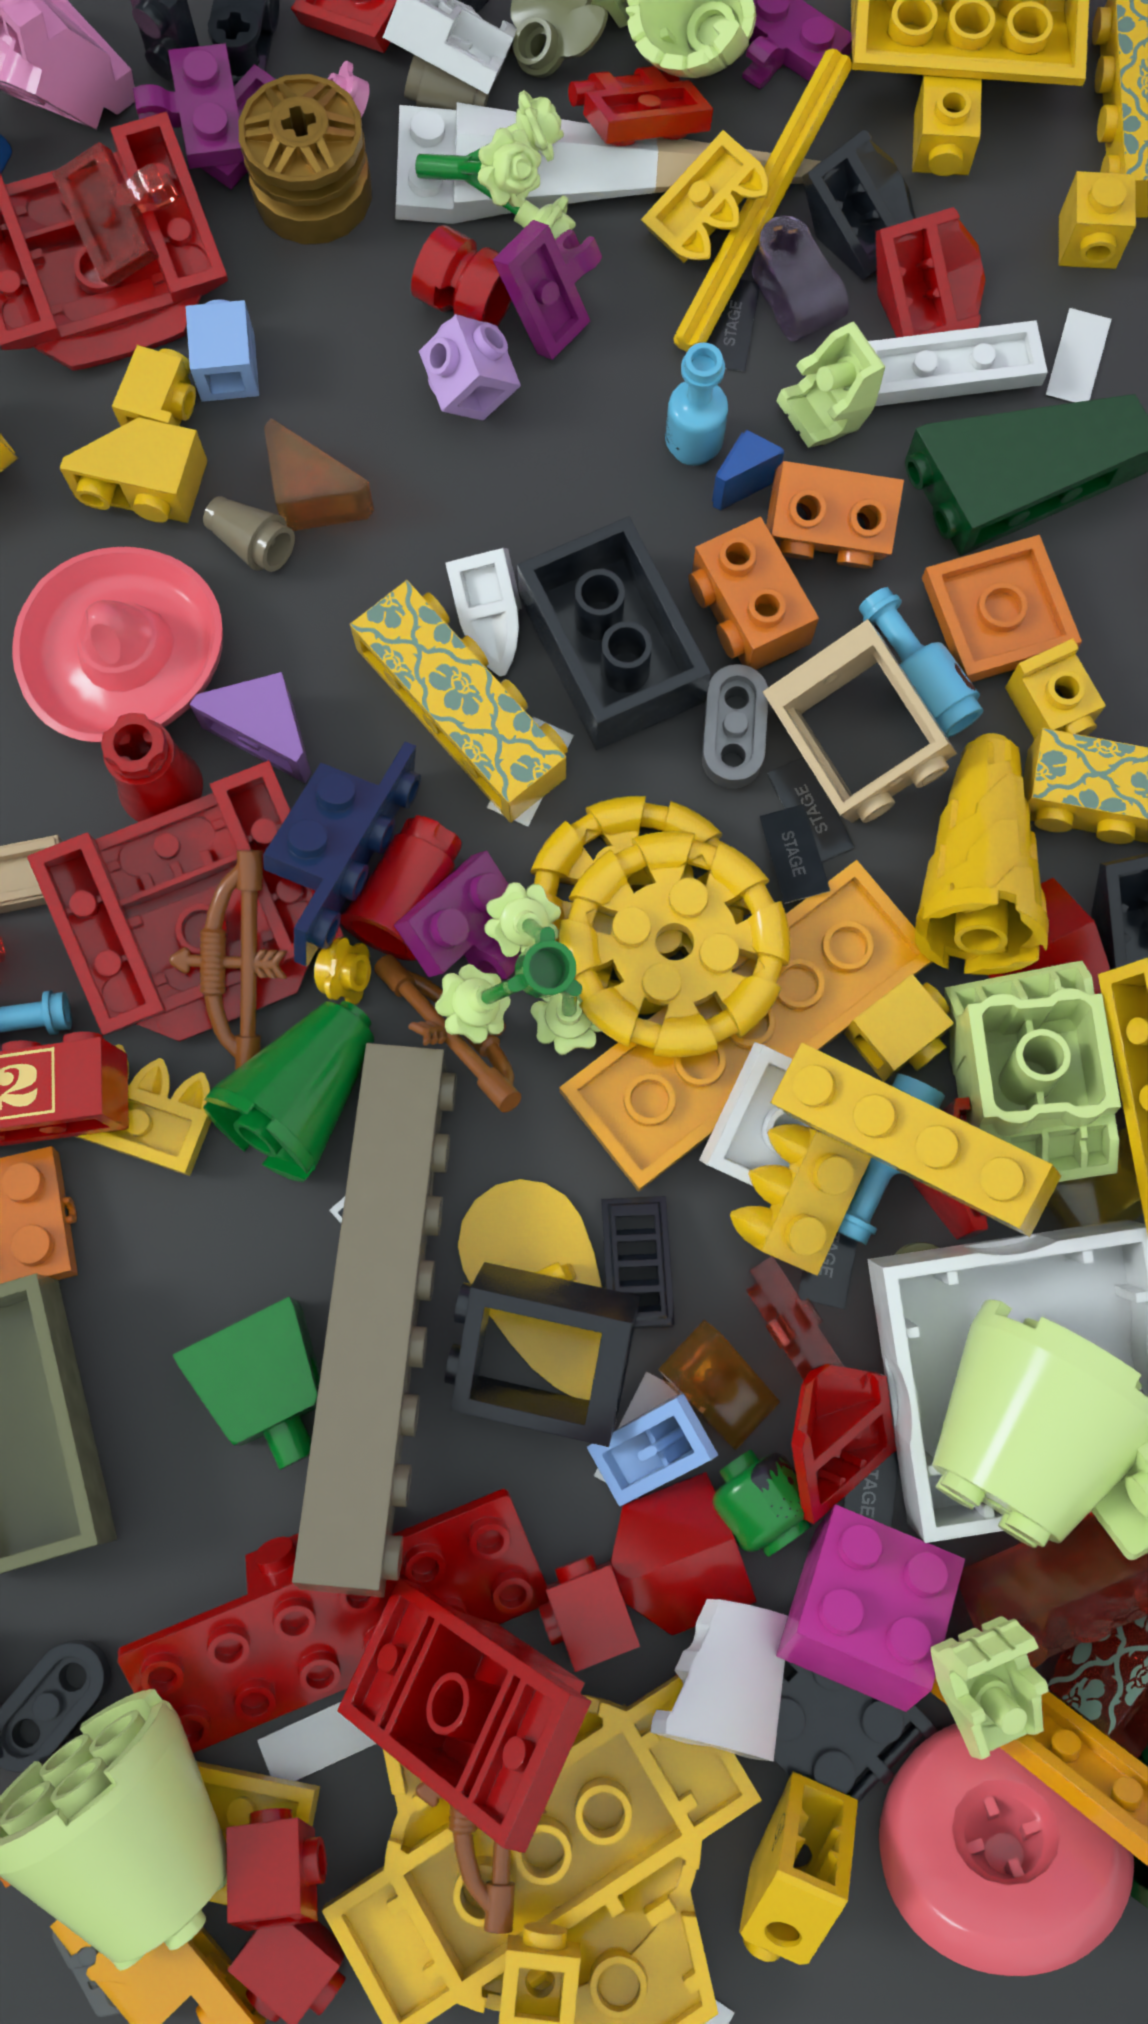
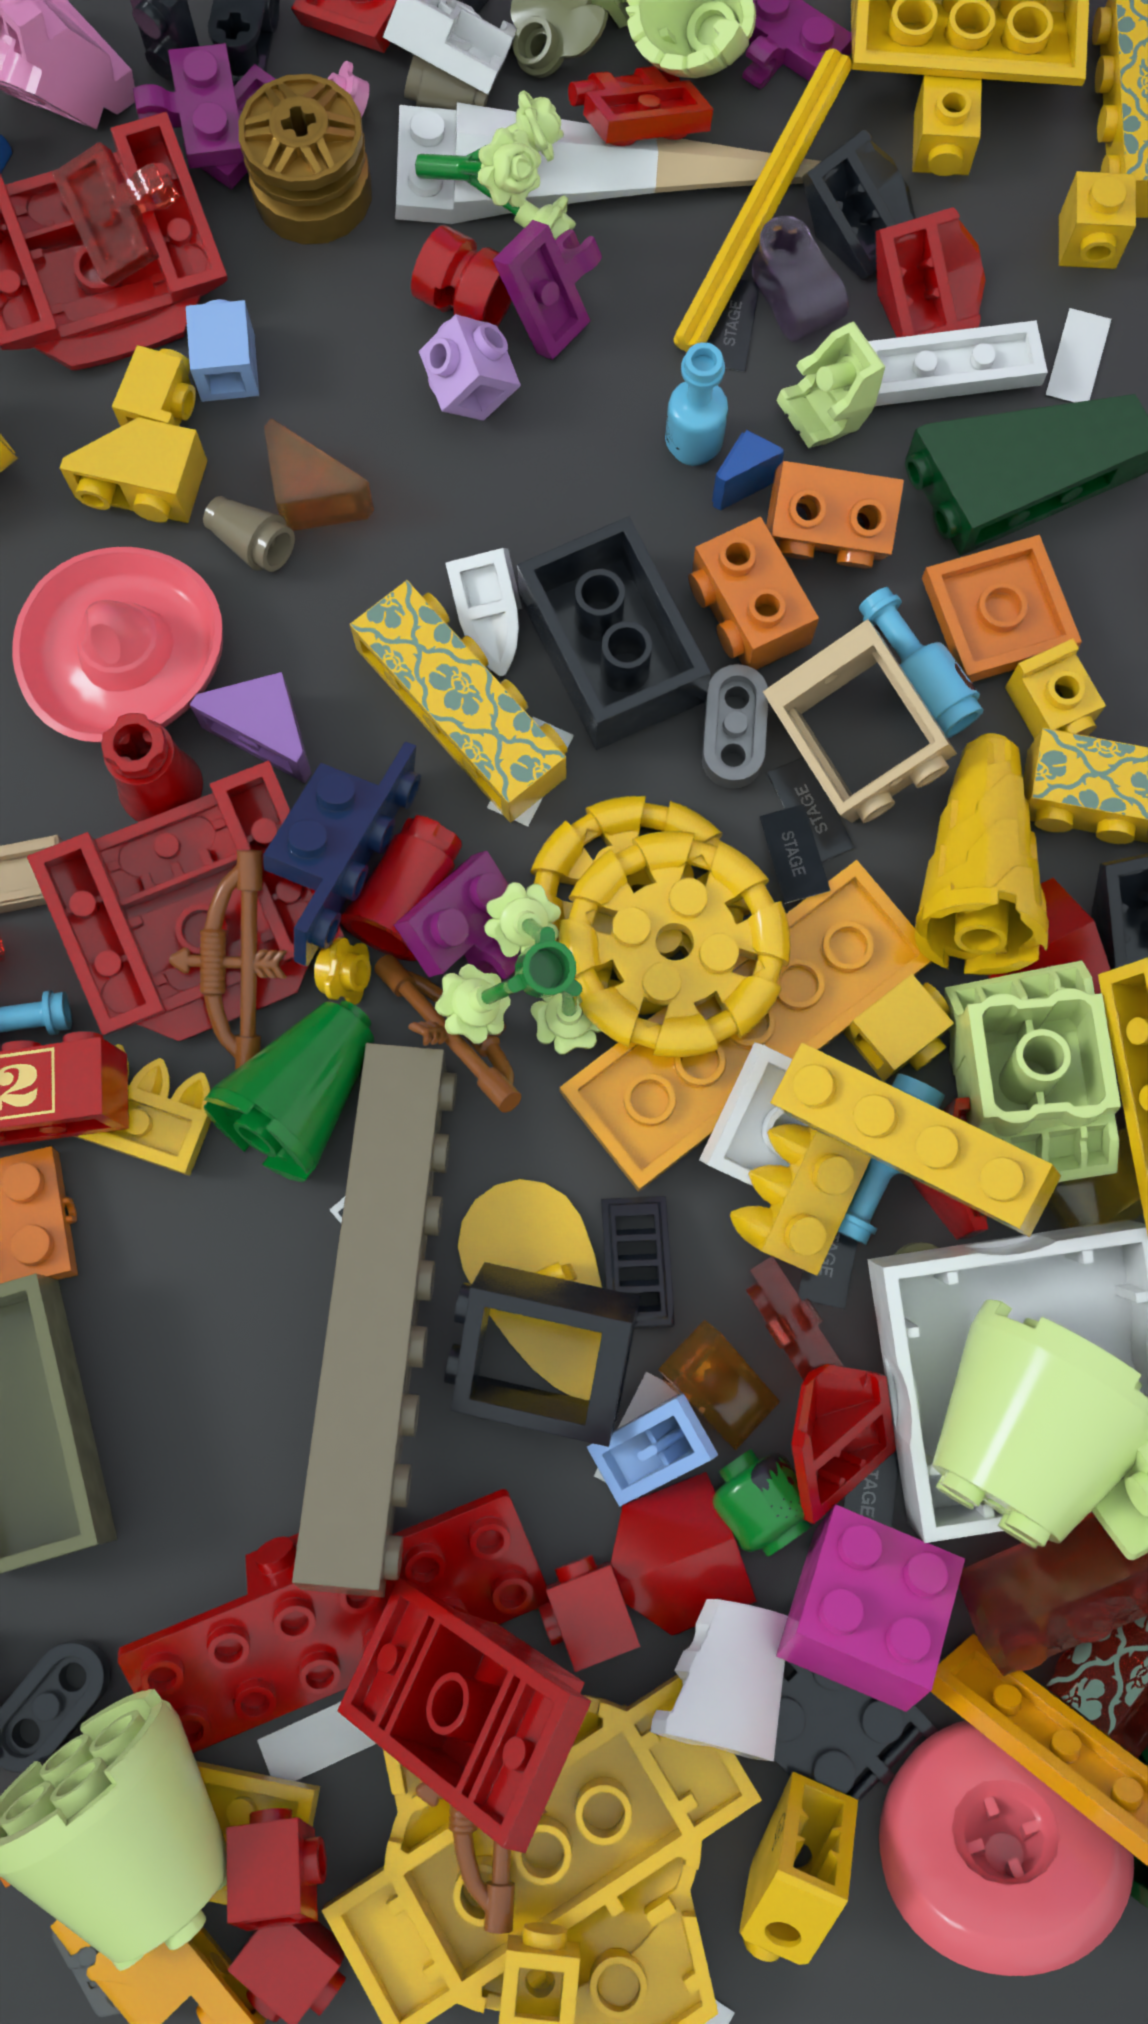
(259, 1379): green torso -> none
(706, 198): yellow plate -> none
(991, 1684): yellowish green hand -> none

